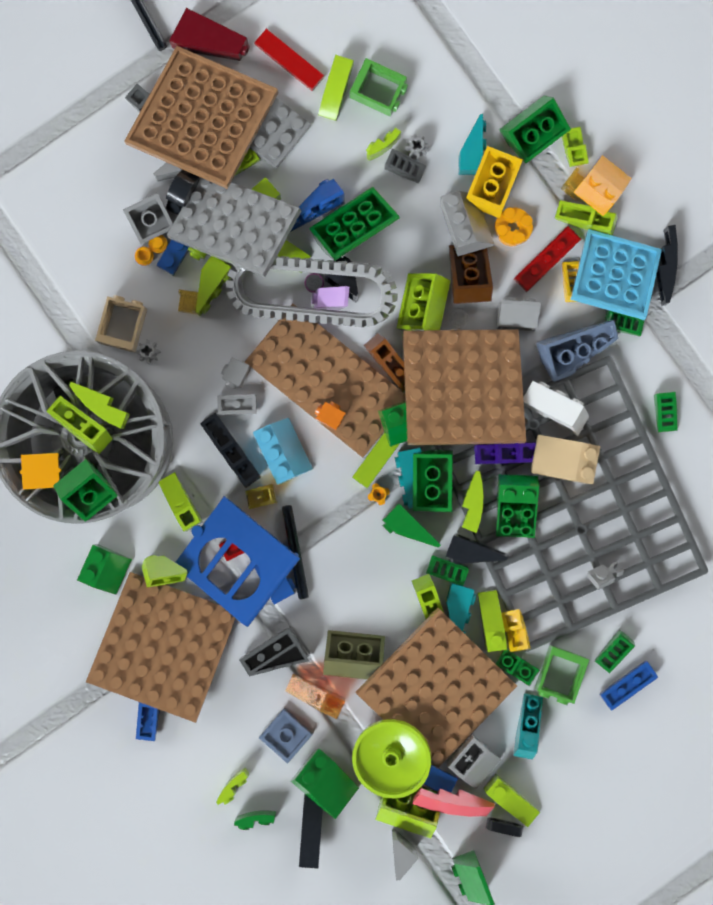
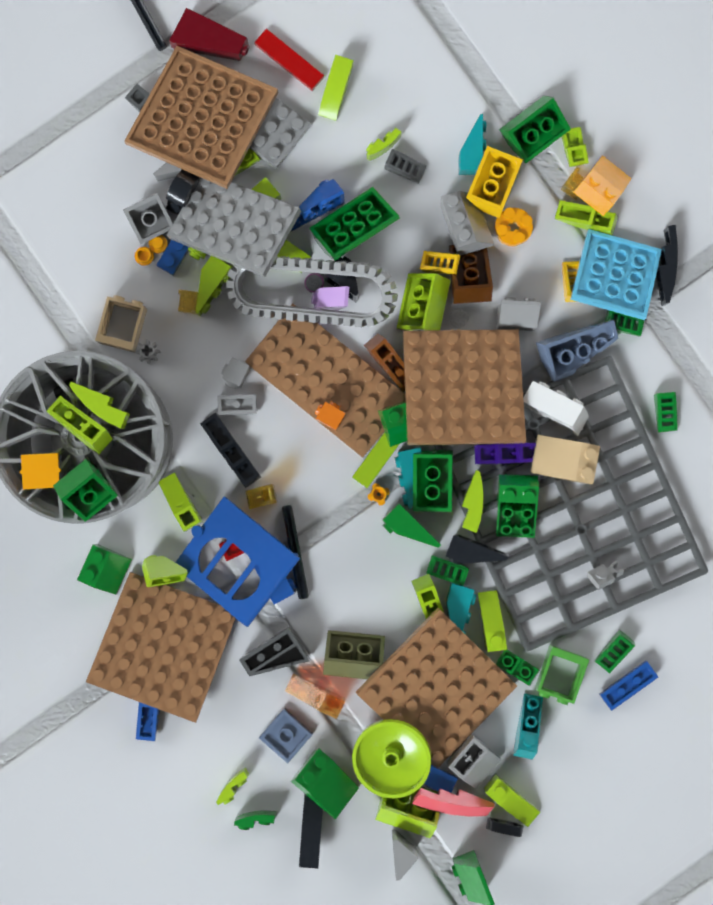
(282, 451): medium azure slope -> none
(386, 73): bright green window -> none
(415, 142): light grey gear -> none
(429, 255): none -> yellow slope
(516, 630): yellow slope -> none
(547, 259): red tile -> none

